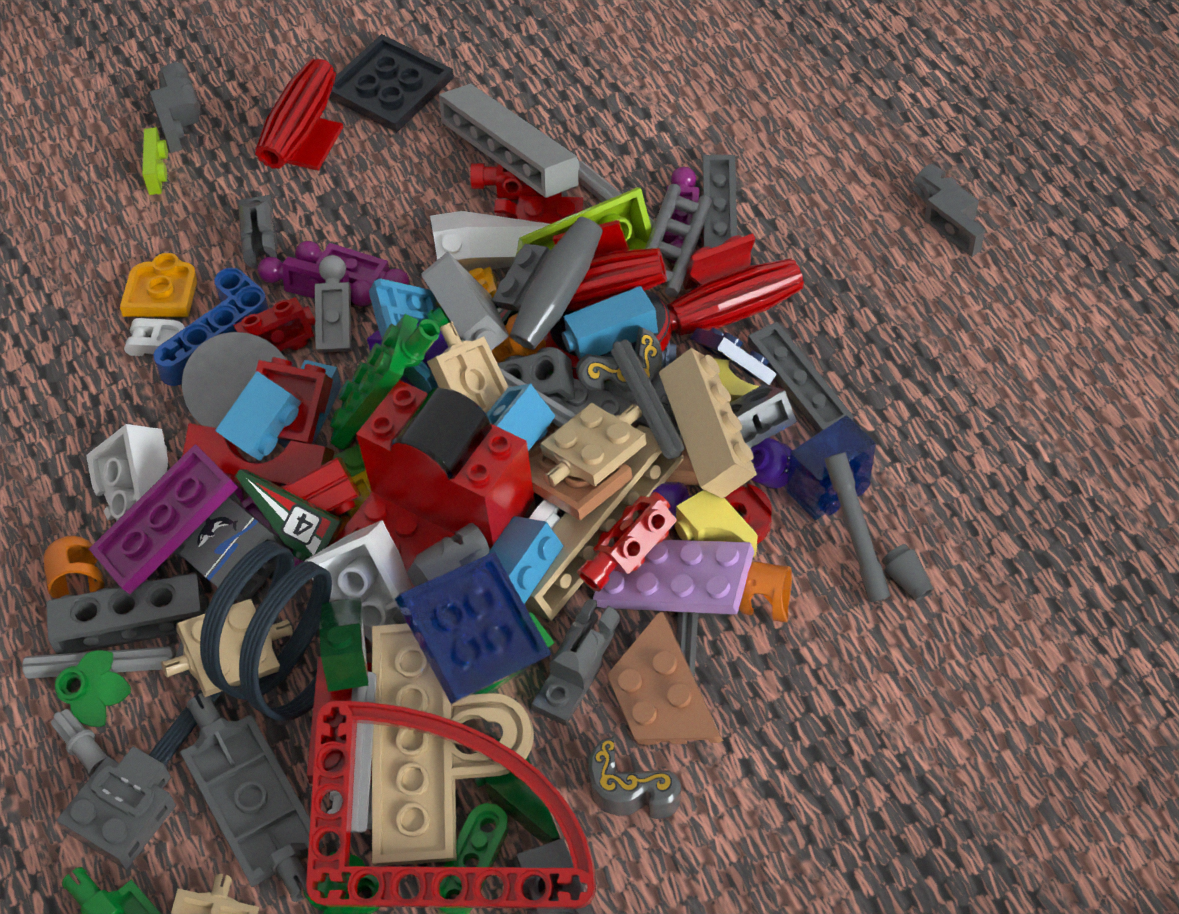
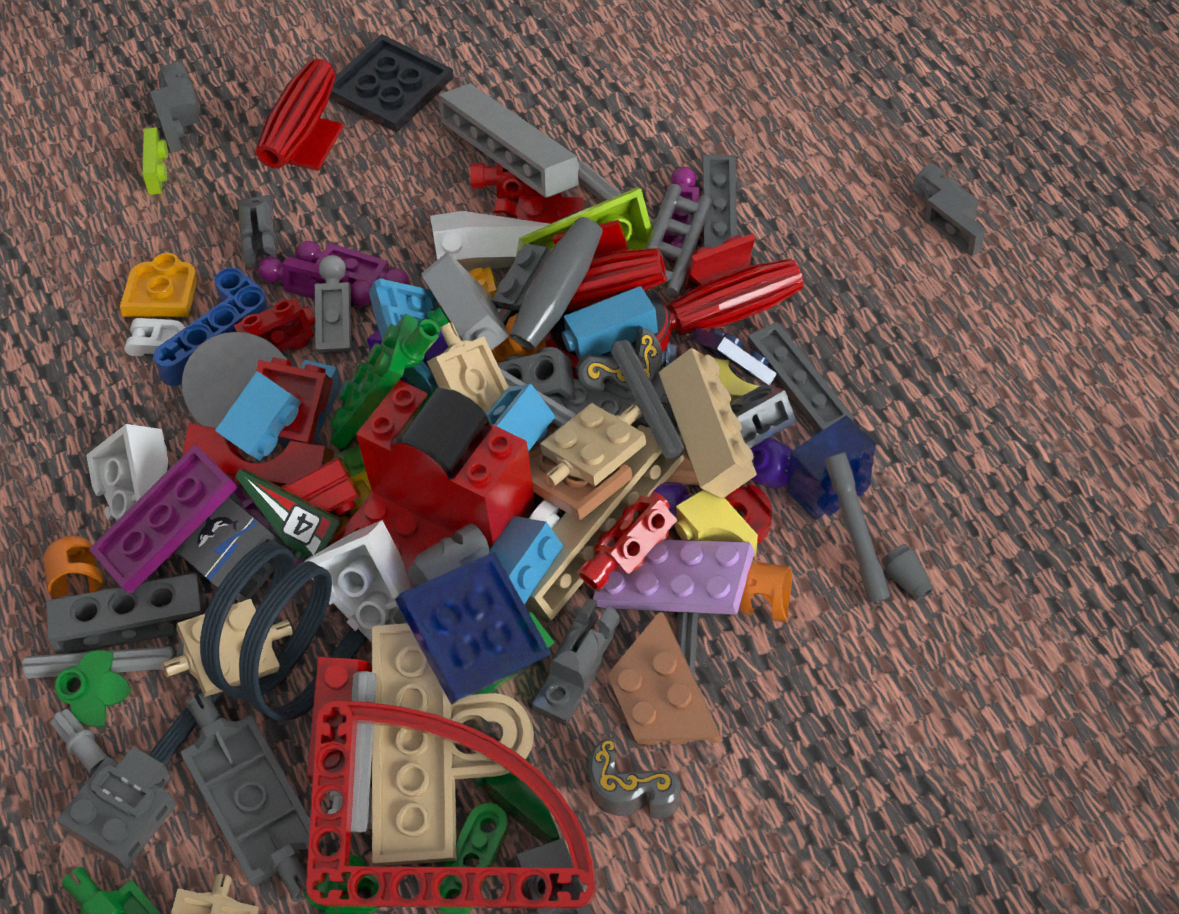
(343, 644): dark green slope -> none

